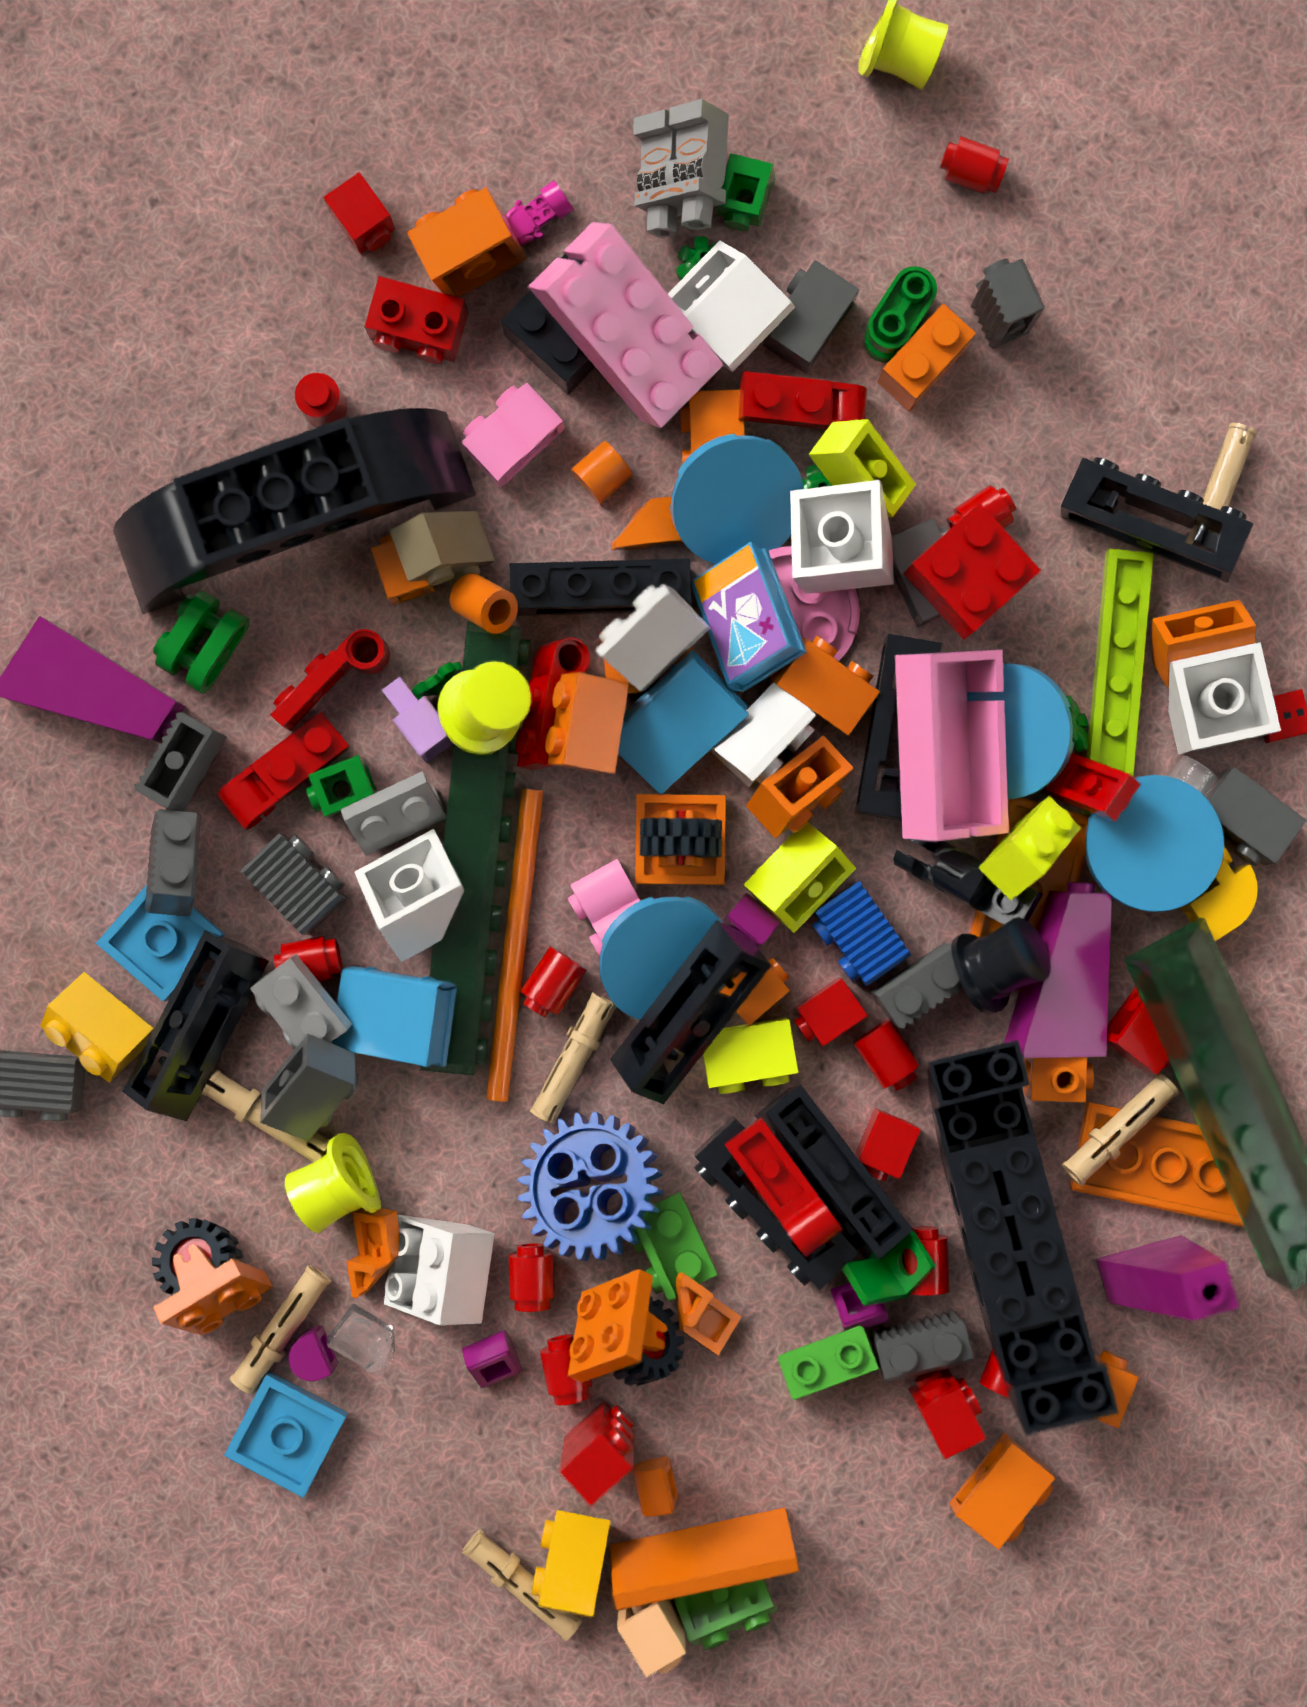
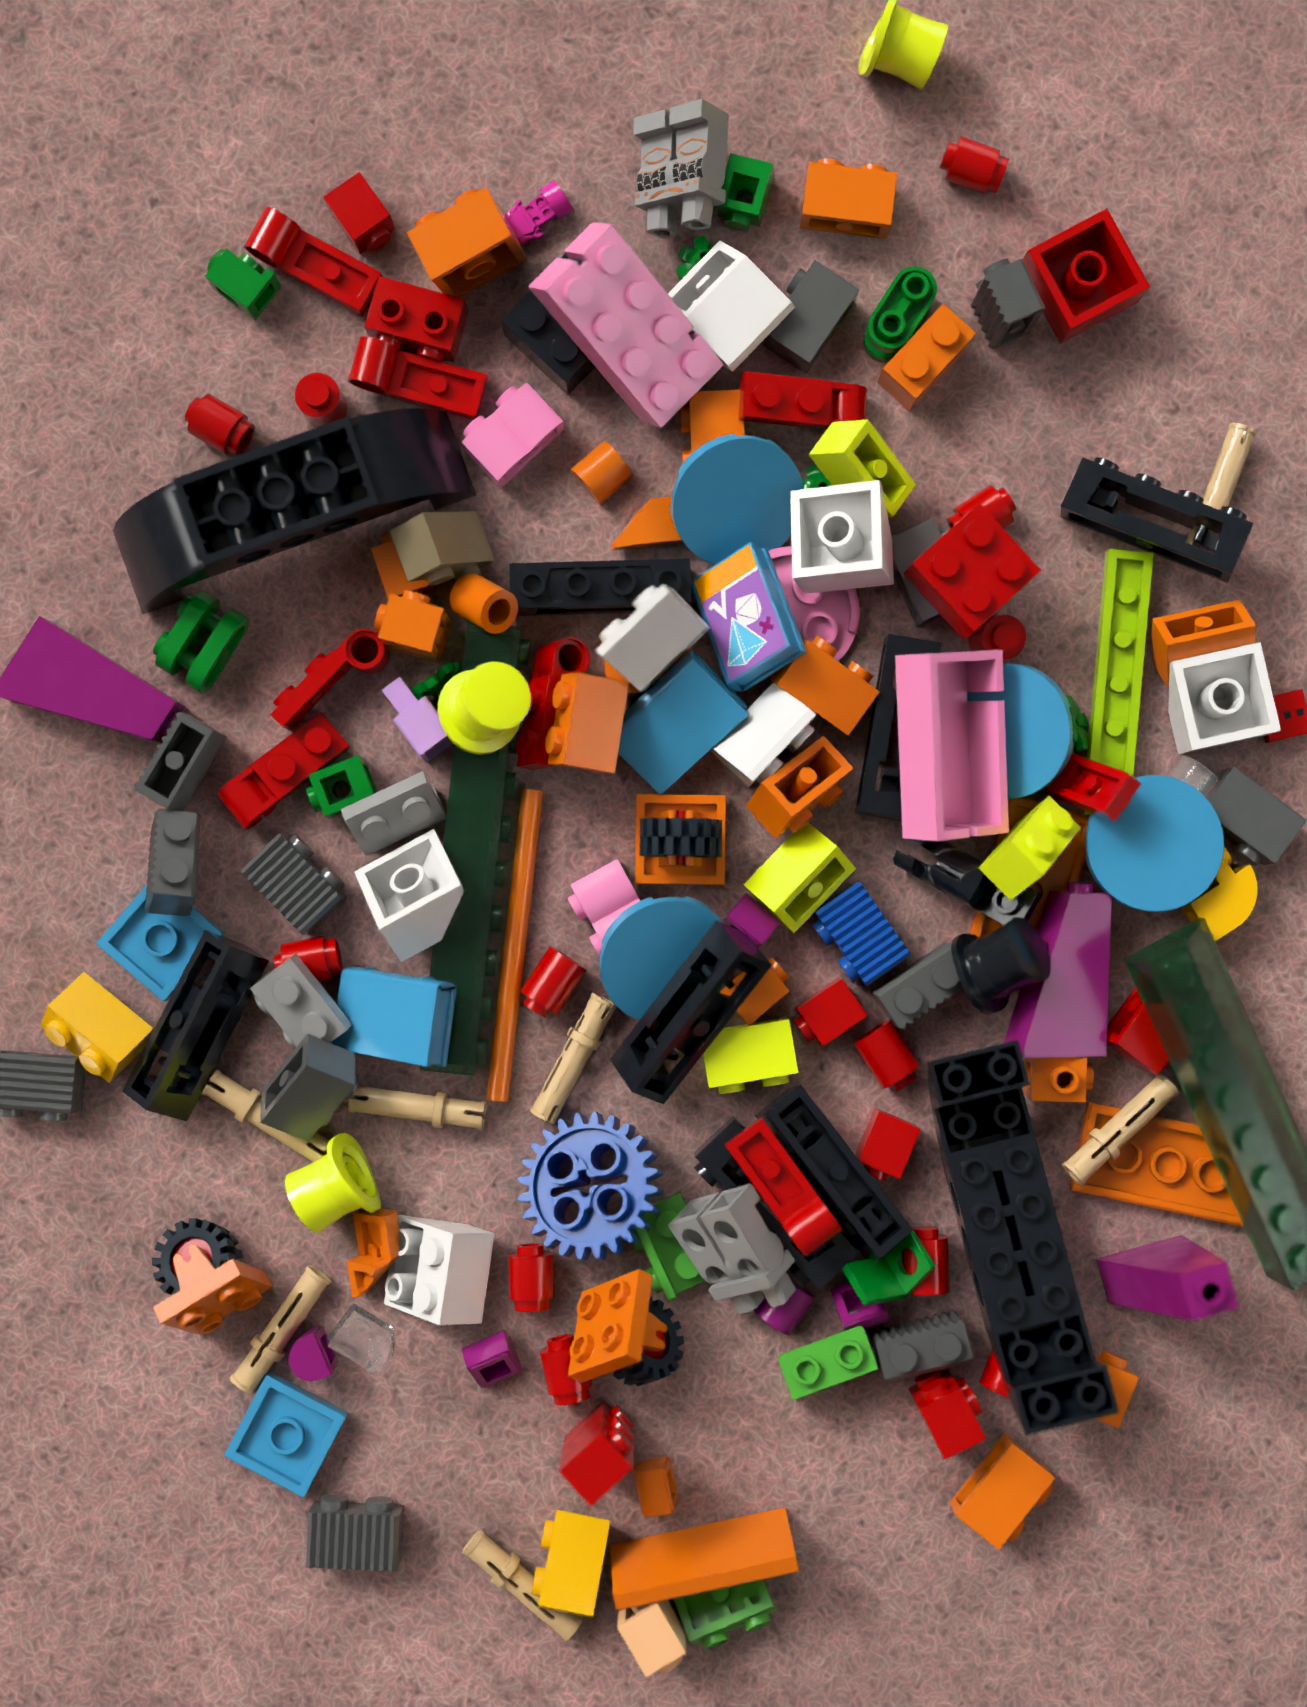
(219, 425): none -> red brick
(242, 281): none -> green brick
(311, 261): none -> red plate
(355, 1534): none -> dark grey brick
(413, 626): none -> orange brick
(417, 379): none -> red plate
(419, 1107): none -> tan pin
(703, 1315): orange slope -> none
(735, 1249): none -> light grey hips
(788, 1315): none -> magenta brick
(848, 199): none -> orange brick
(999, 633): none -> red brick
(1085, 275): none -> red brick

